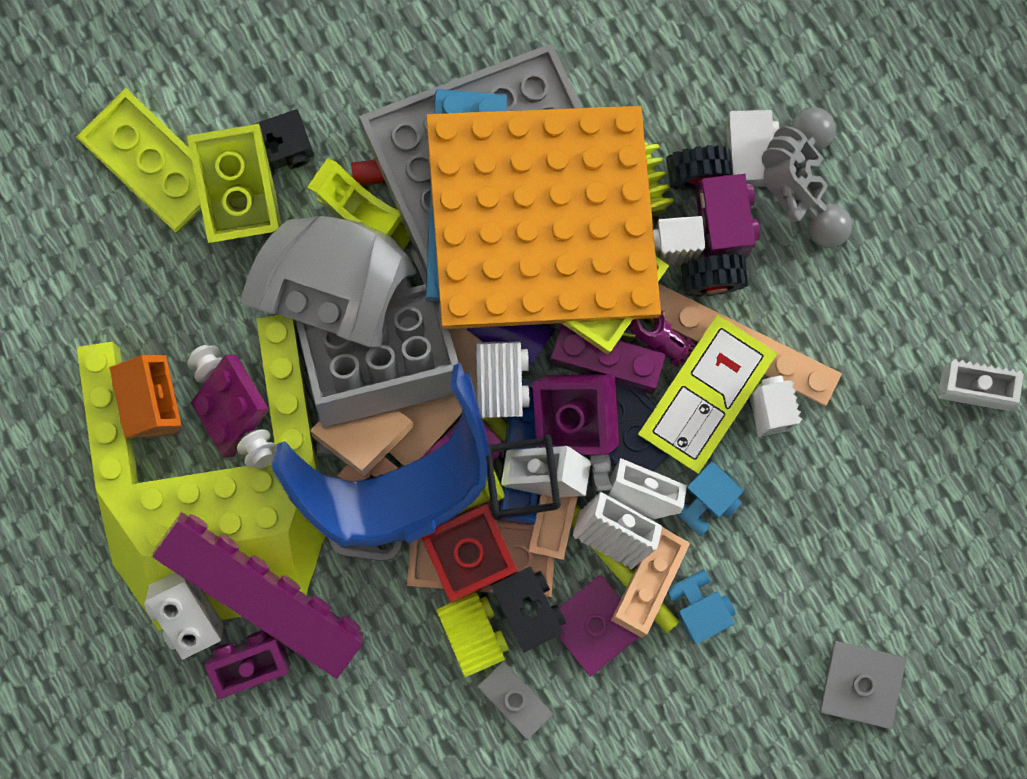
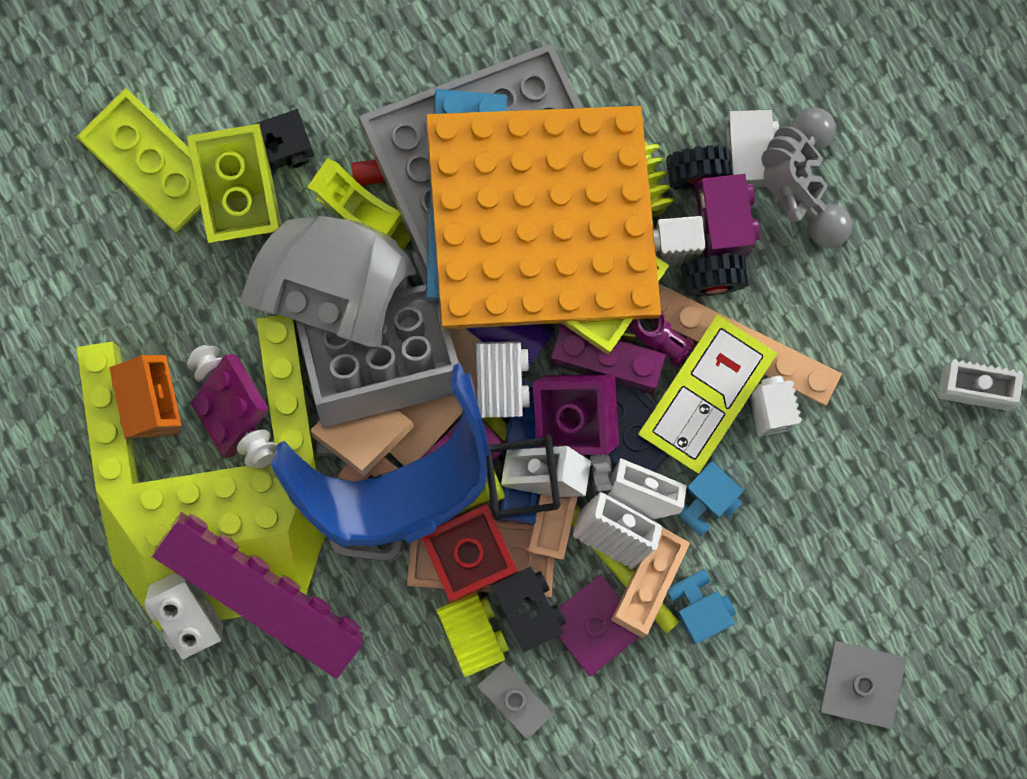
(246, 664): magenta brick -> none

